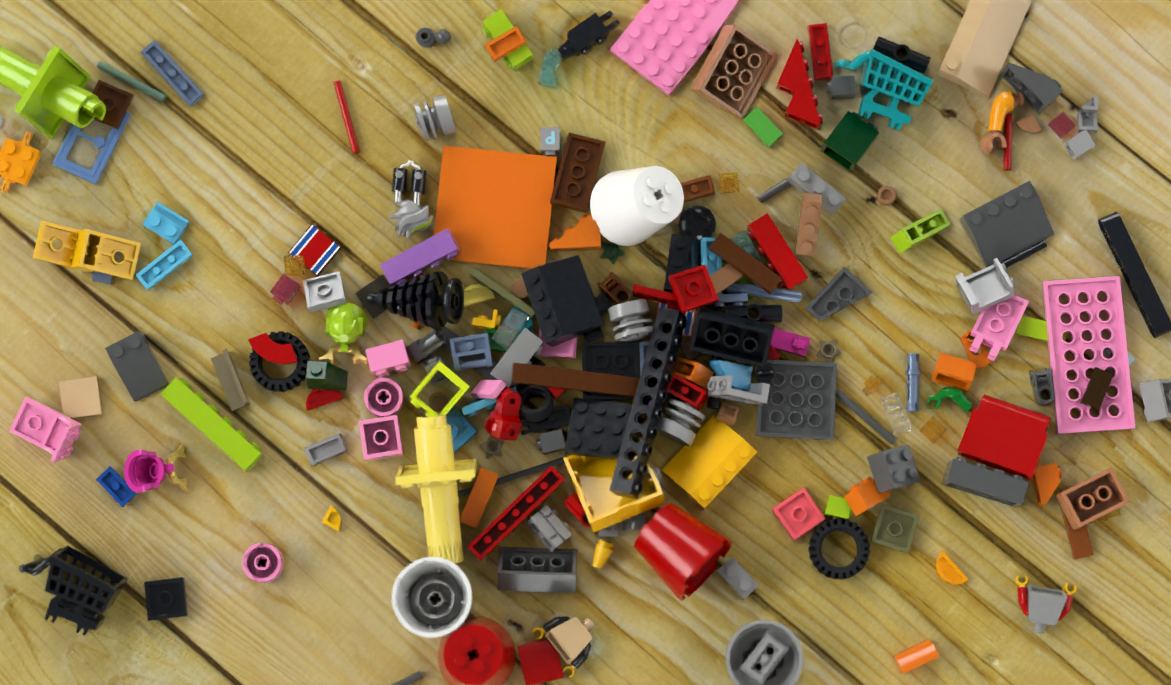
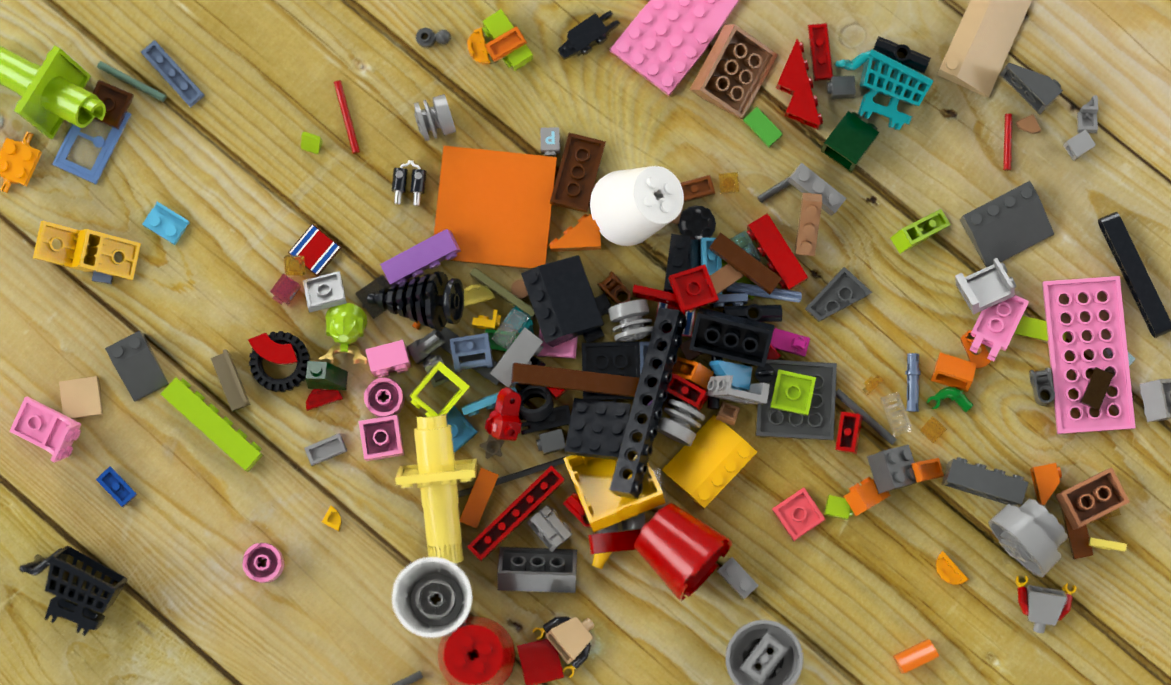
(146, 471): dark pink helmet -> none
(164, 265): medium azure plate -> none
(166, 599): black plate -> none
(311, 142): none -> lime slope
(411, 218): light grey hair -> none
(437, 401): medium nougat tile -> none
(476, 47): none -> light orange tile
(488, 389): bright pink tile -> none
(551, 62): clear light blue leg -> none
(611, 256): clear green plate -> none
(613, 541): none -> red tile
(793, 392): none -> lime plate
(828, 345): dark tan plate -> none
(848, 432): none -> red brick
(857, 534): black tyre -> none
(886, 195): medium nougat tile -> none
(894, 528): olive plate -> none
(927, 470): none -> orange tile
(1000, 107): piece -> none
(1005, 437): red piece -> none
(1025, 253): black piece -> none
(1029, 535): none -> light grey piece
(1061, 125): clear pink tile -> none
(1107, 545): none -> light yellow tile

